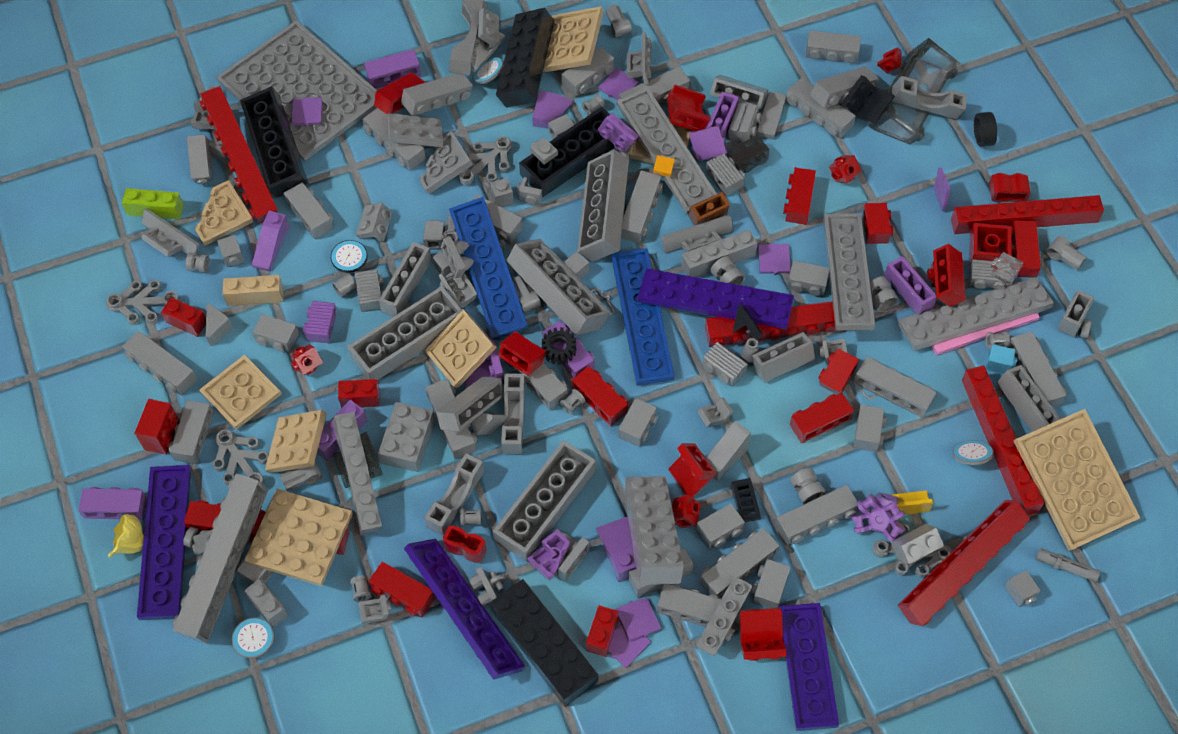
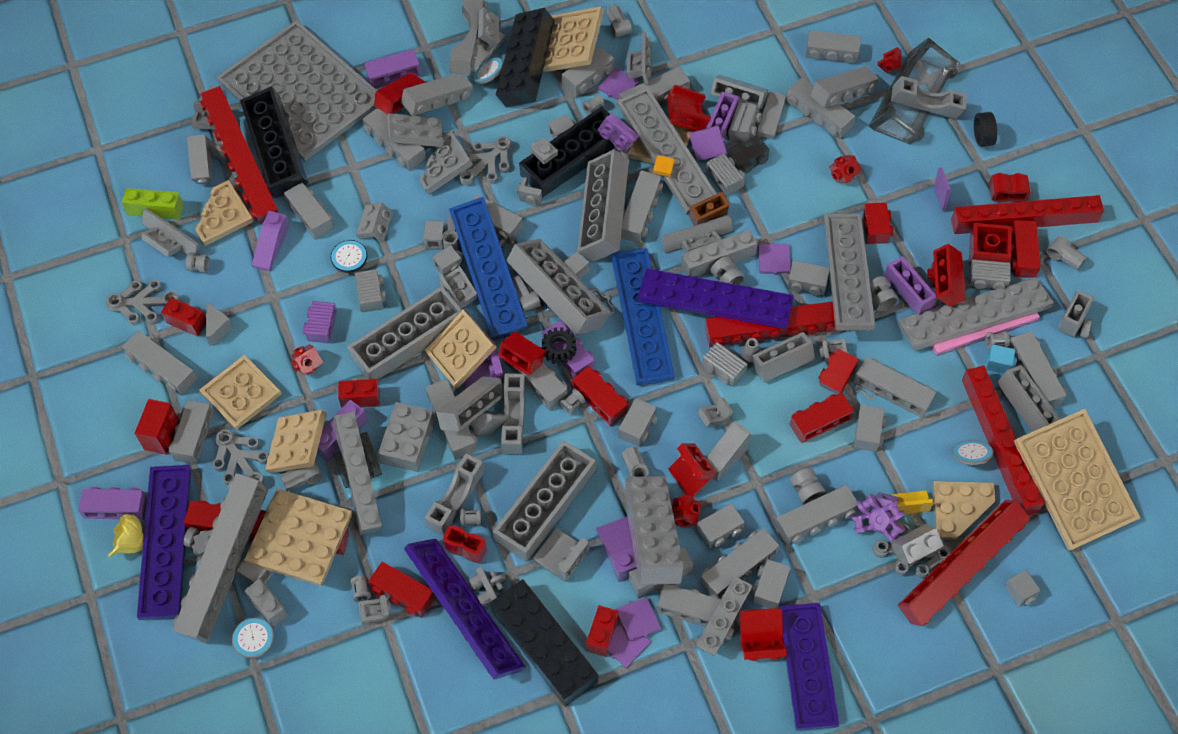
(230, 251): light grey brick -> none
(253, 290): tan brick -> none
(275, 333): light grey brick -> none
(307, 111): medium lavender piece -> none
(344, 285): light grey beam -> none
(405, 279): light grey brick -> none
(451, 251): light grey tile -> none
(502, 192): light grey brick -> none
(548, 108): medium lavender slope -> none
(549, 556): medium lavender slope -> none
(634, 462): none -> light grey piece
(743, 484): black slope -> none
(744, 318): black slope -> none
(799, 195): red brick -> none
(867, 101): black bracket -> none
(960, 506): none -> tan plate
(1006, 268): clear brick -> none
(1068, 565): light grey pin -> none

